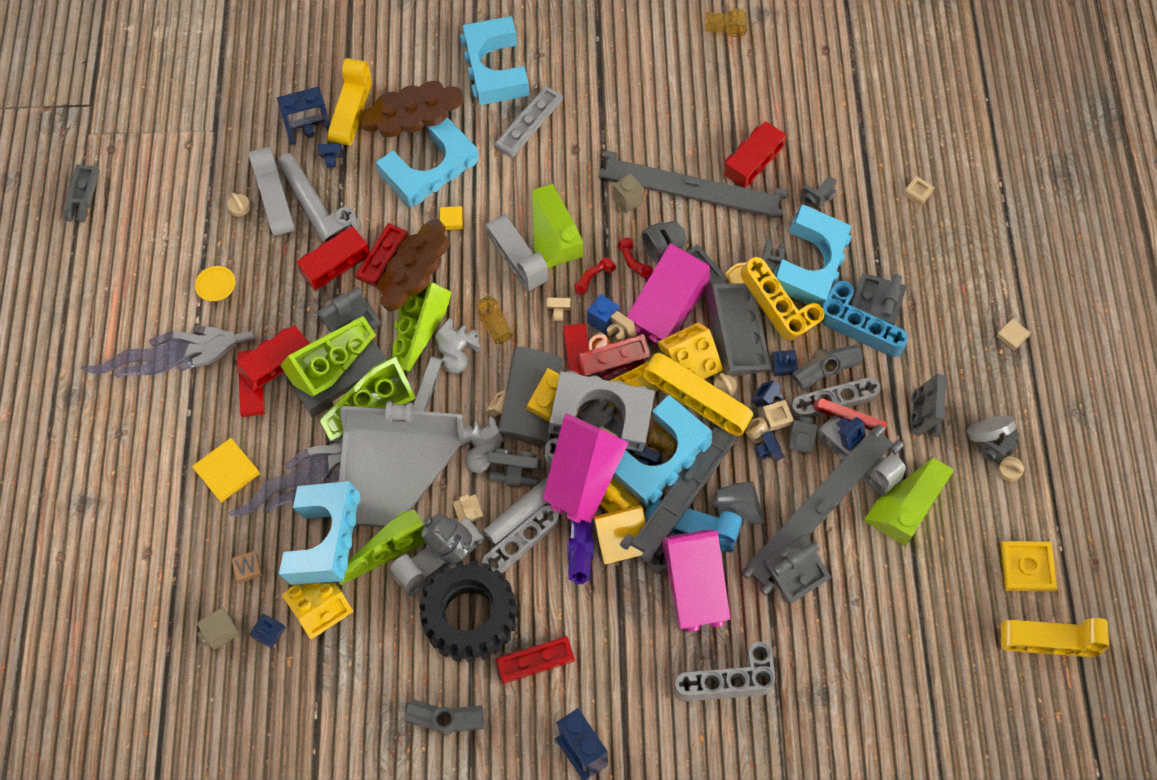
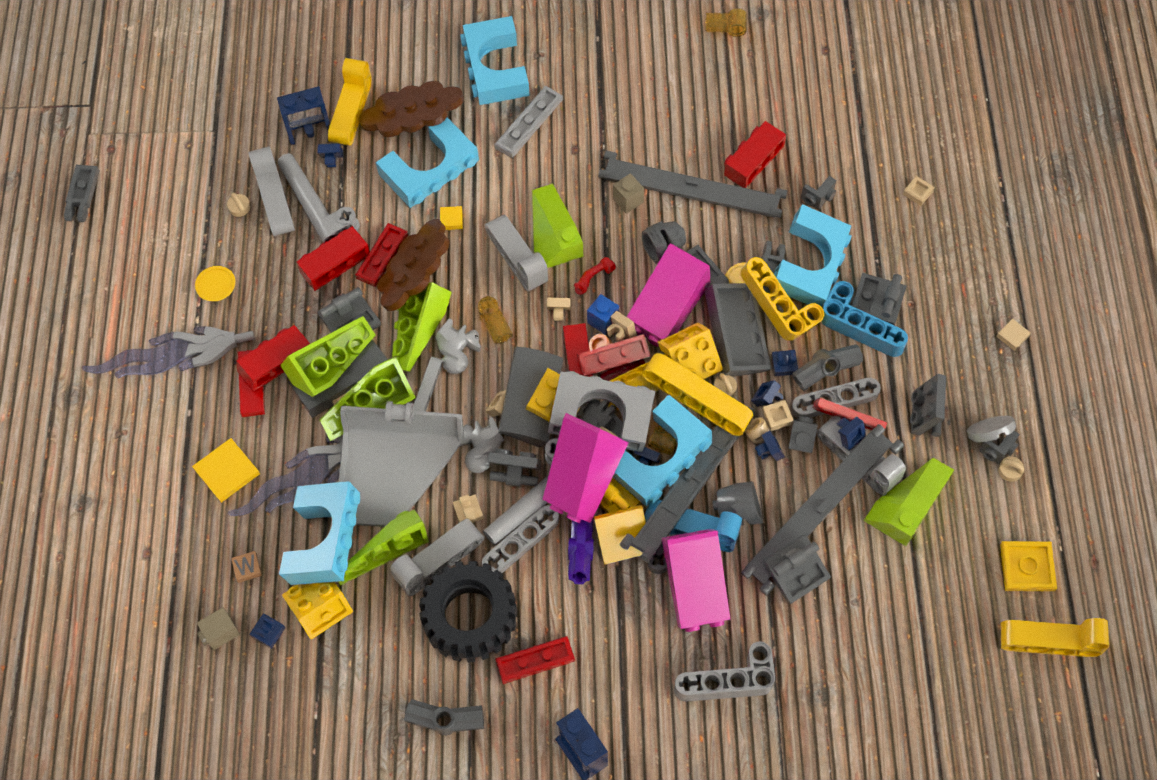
(441, 533): dark grey helmet -> none
(624, 246): red piece -> none

